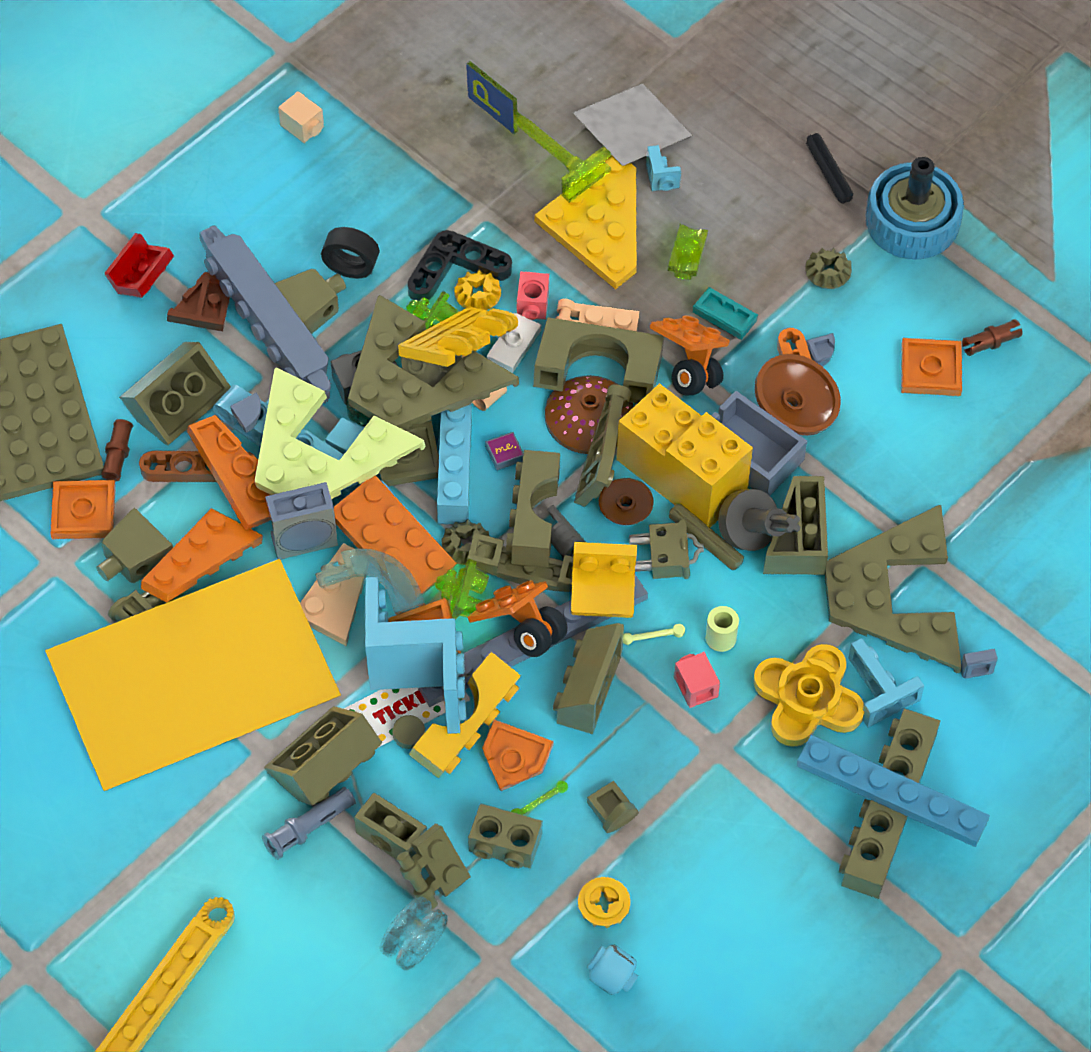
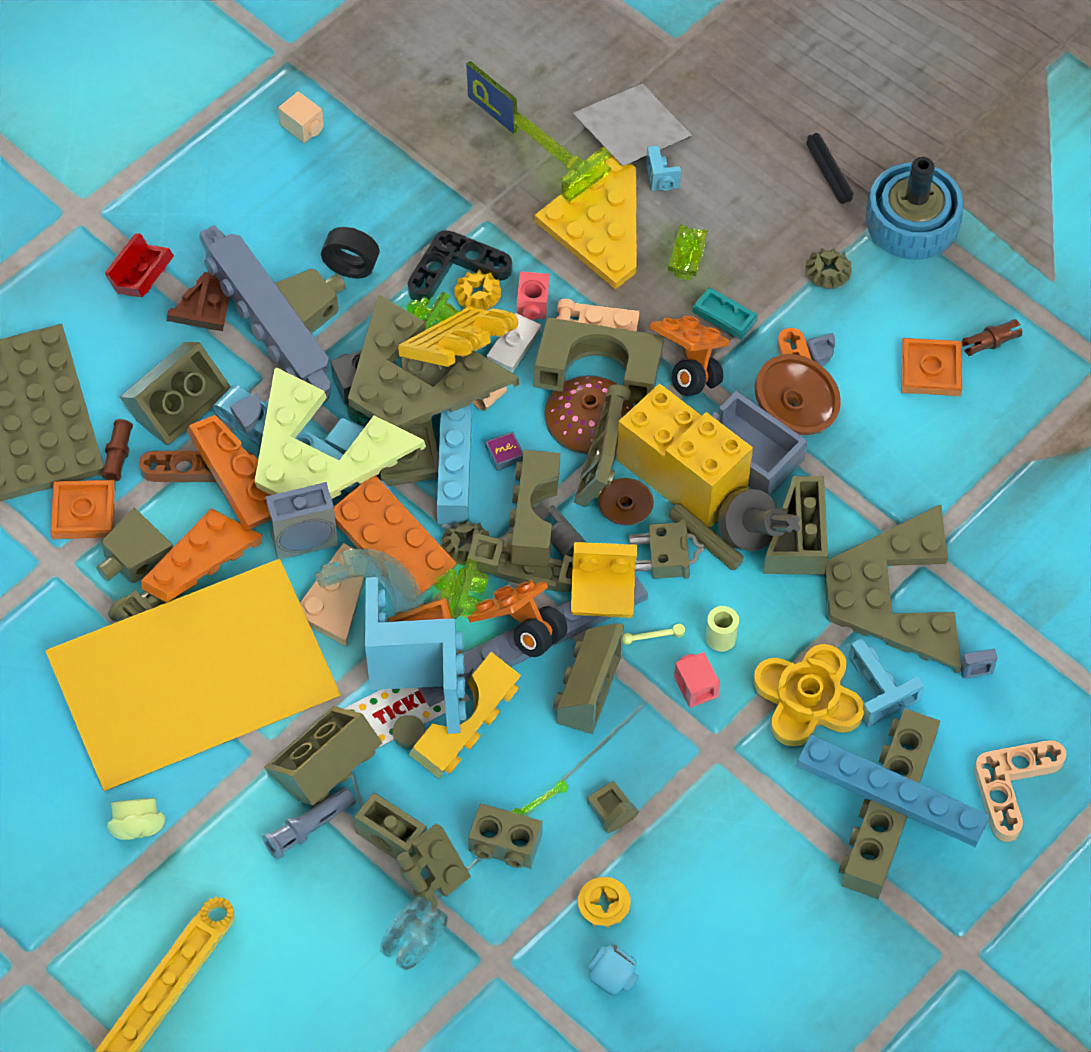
(135, 819): none -> yellowish green piece
(515, 754): orange plate -> none
(1007, 772): none -> light nougat beam

